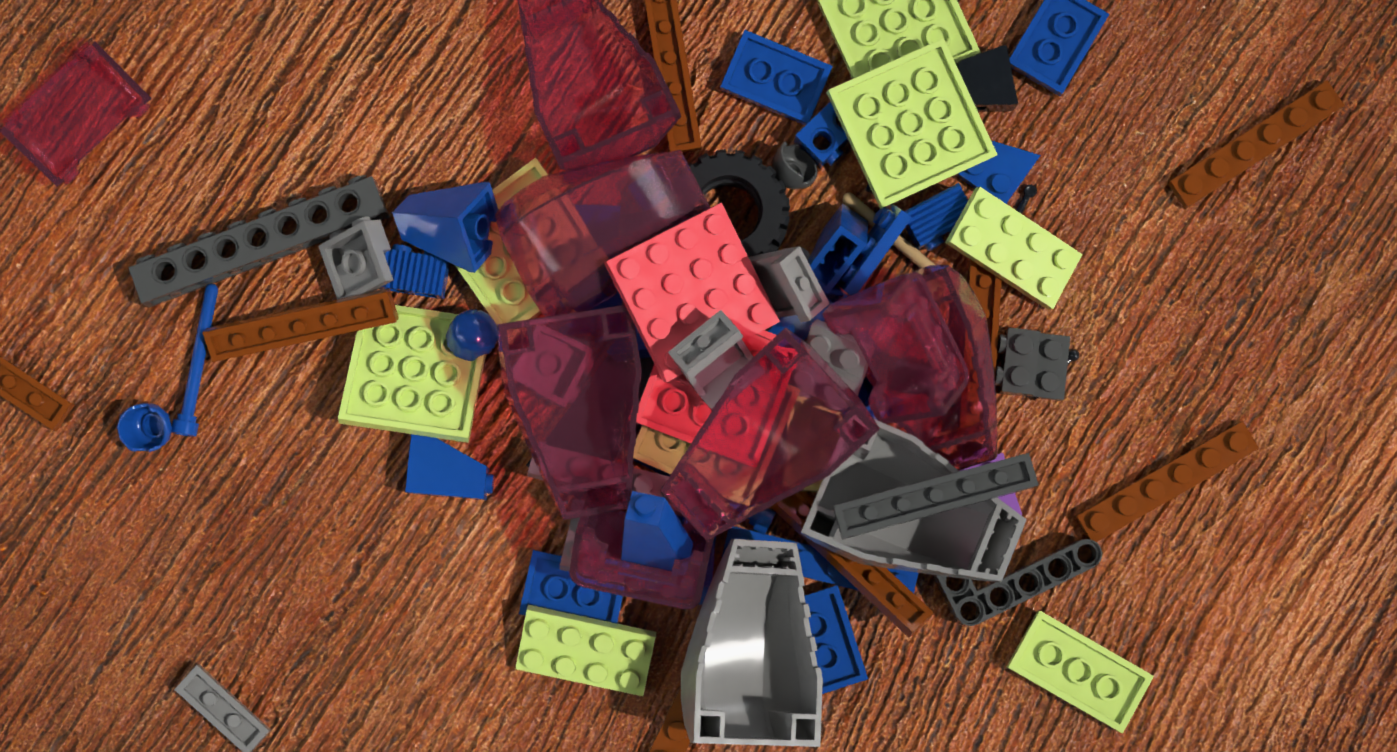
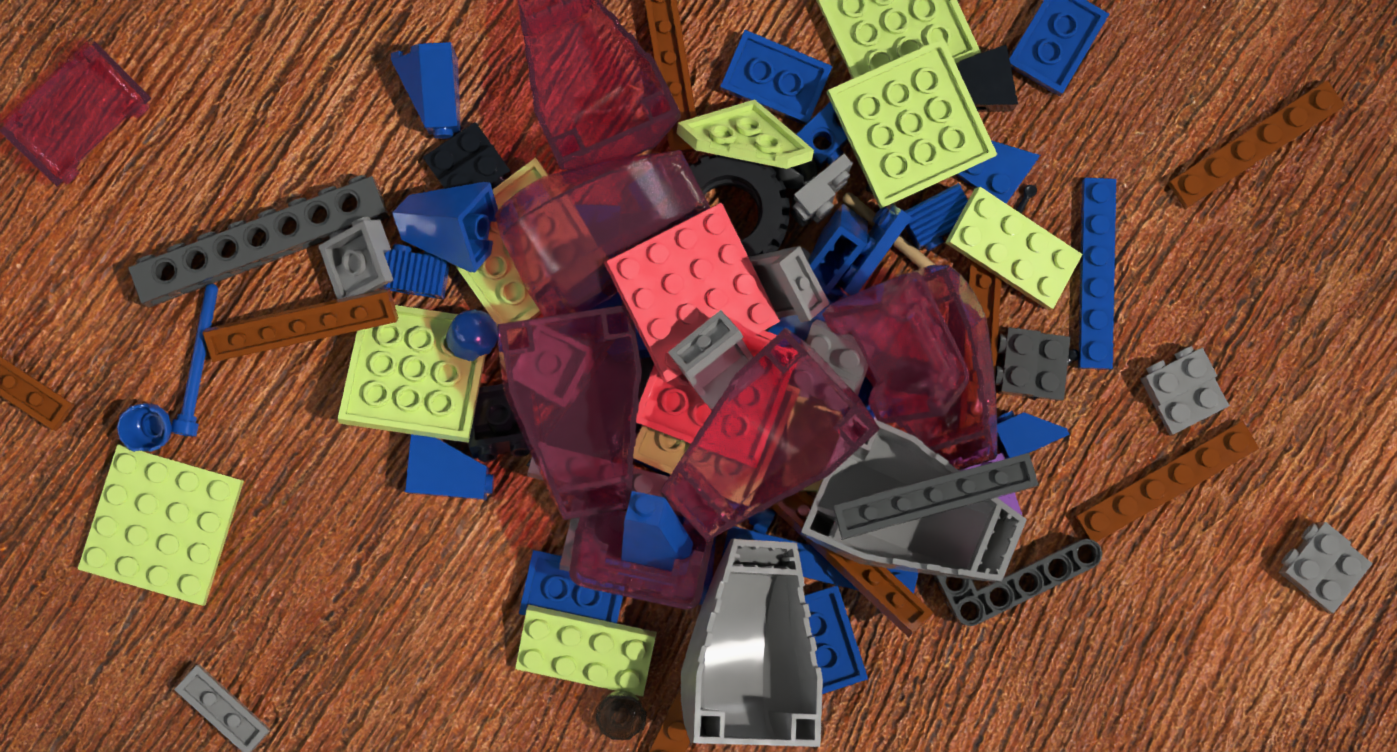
(161, 525): none -> yellowish green plate
(433, 85): none -> blue slope
(467, 160): none -> black plate
(495, 427): none -> black plate
(620, 715): none -> clear smoke hair
(746, 134): none -> yellowish green plate
(816, 197): none -> light grey plate
(1025, 433): none -> blue slope
(1080, 671): yellowish green plate -> none
(1097, 274): none -> blue plate
(1184, 389): none -> light grey plate
(1324, 566): none -> light grey plate

